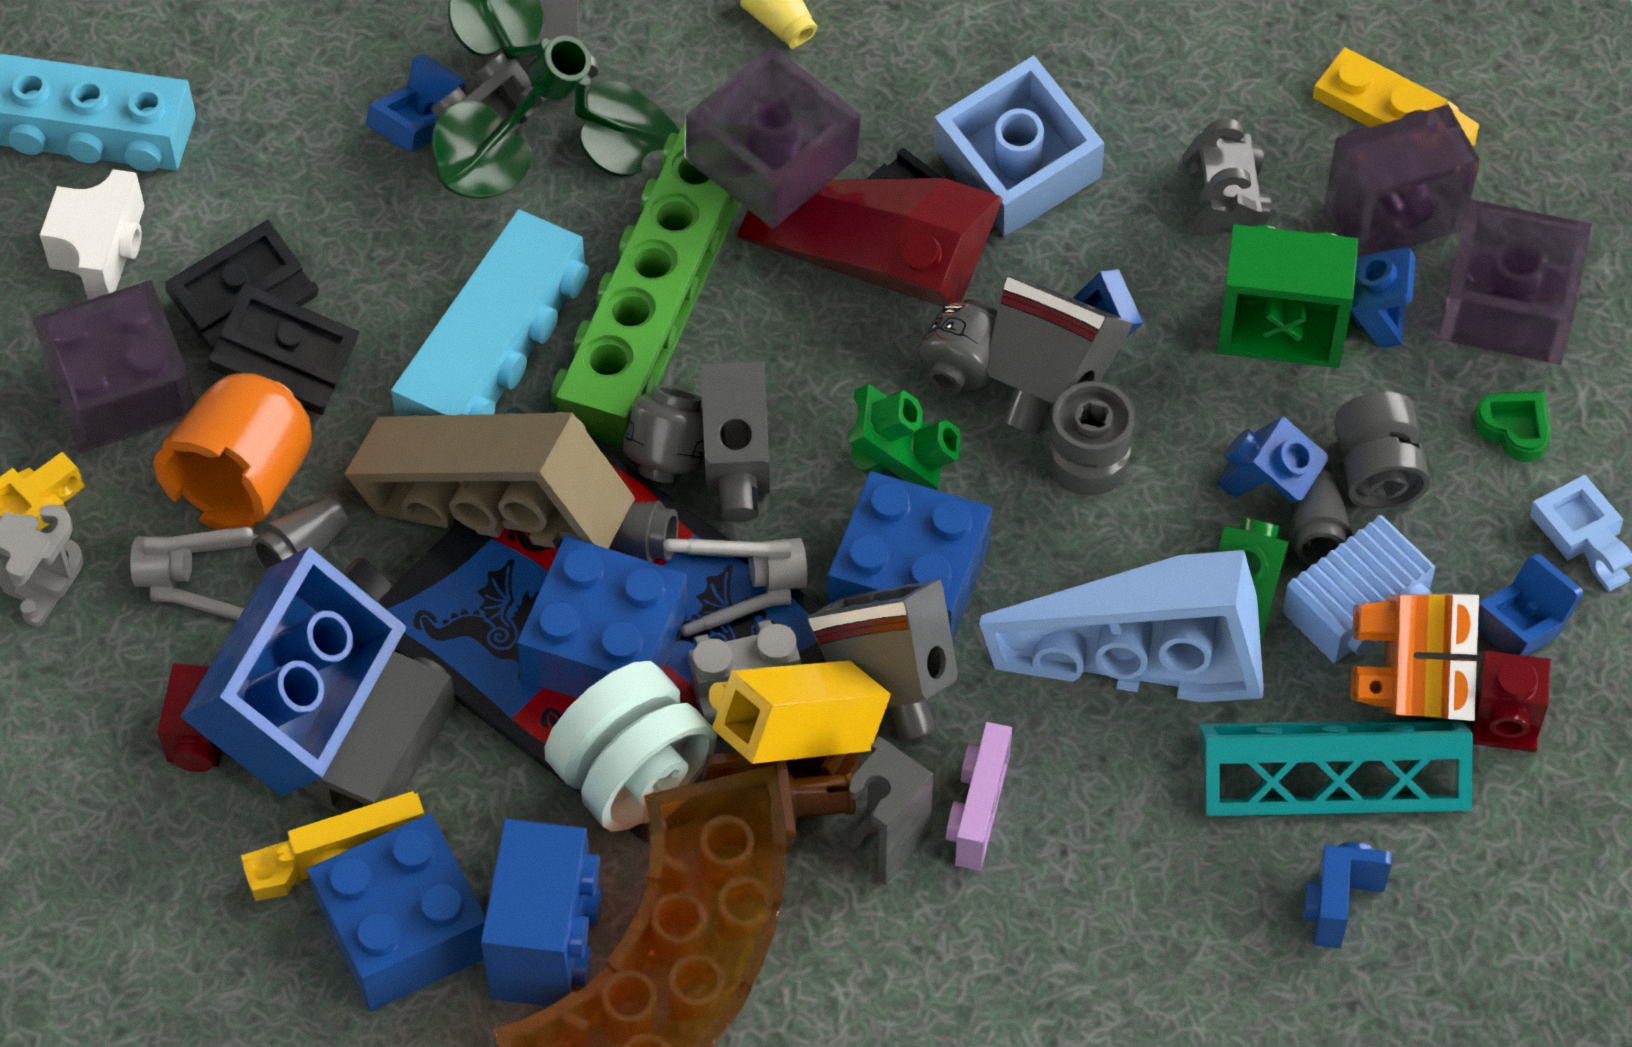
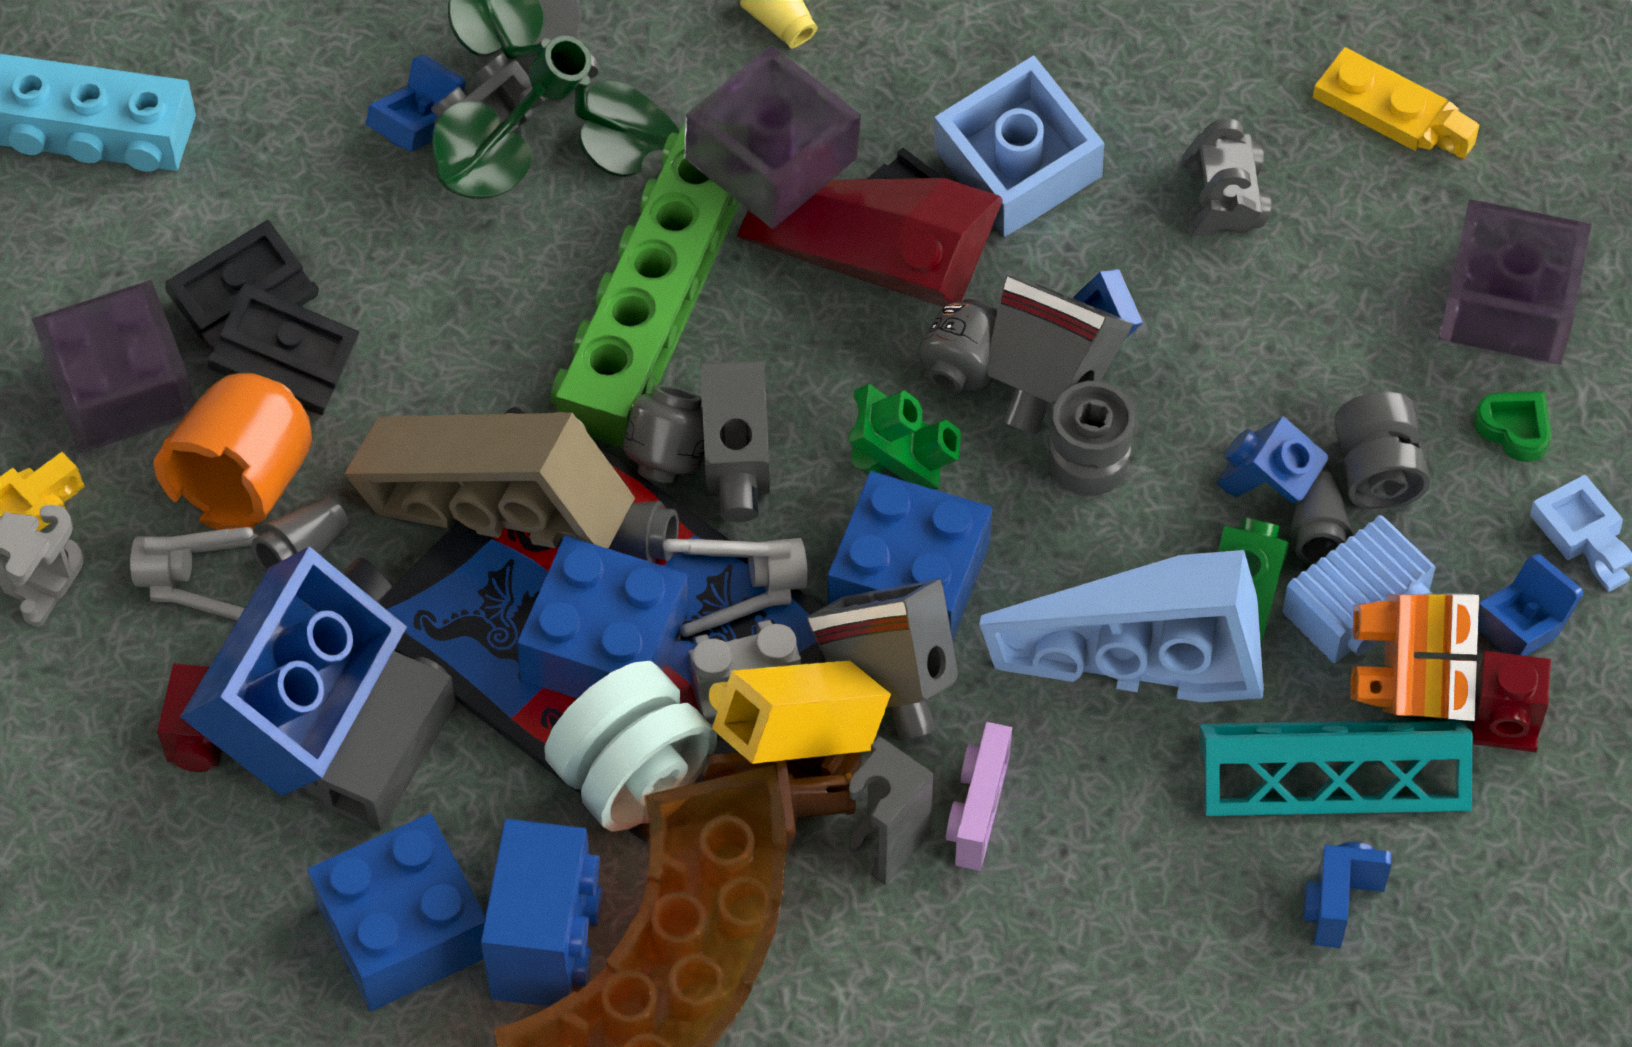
(95, 231): white brick -> none
(279, 867): yellow hinge -> none
(495, 321): medium azure brick -> none
(1287, 295): green brick -> none
(1381, 292): blue bracket -> none
(1401, 181): clear purple brick -> none

